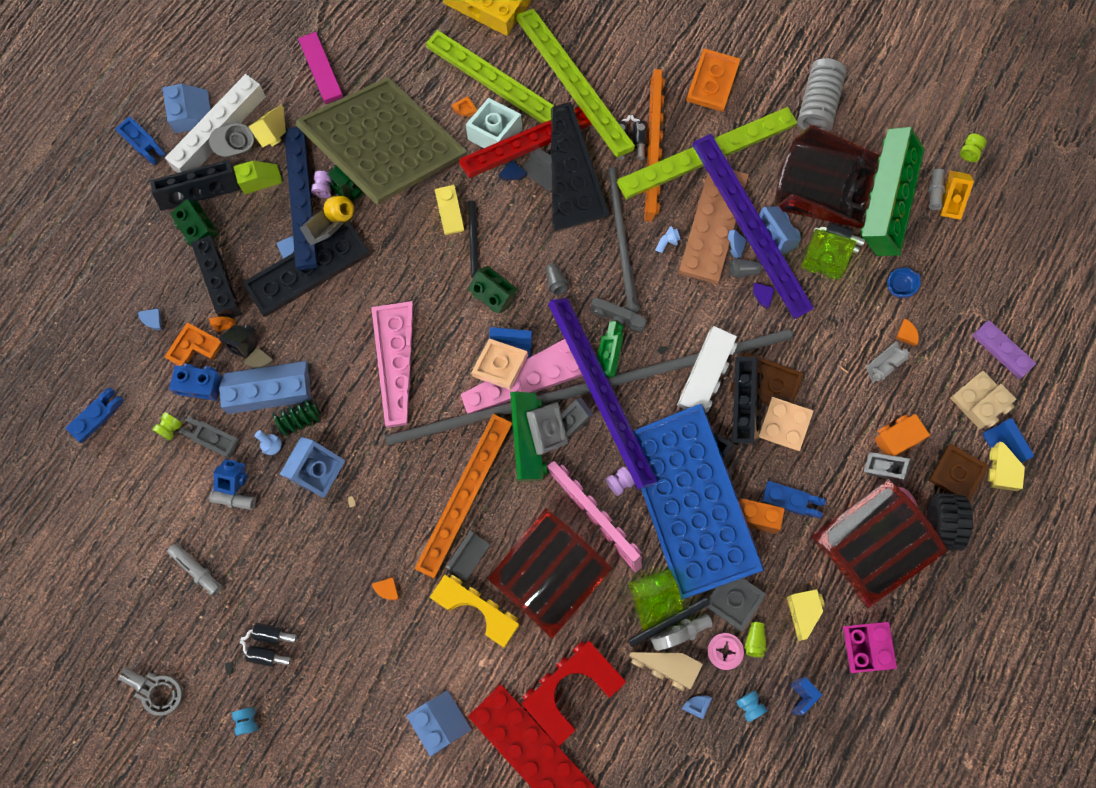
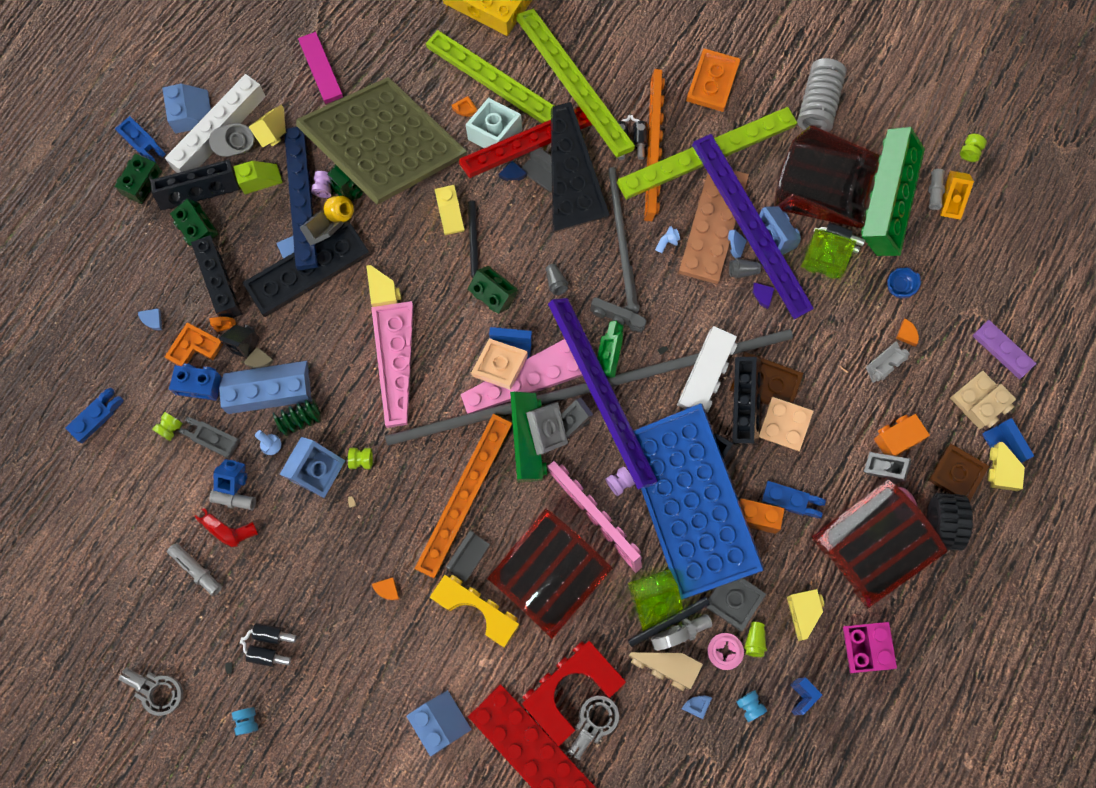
(136, 178): none -> dark green brick
(223, 532): none -> red arm
(357, 458): none -> lime wheel
(382, 288): none -> light yellow slope
(584, 737): none -> light grey pin

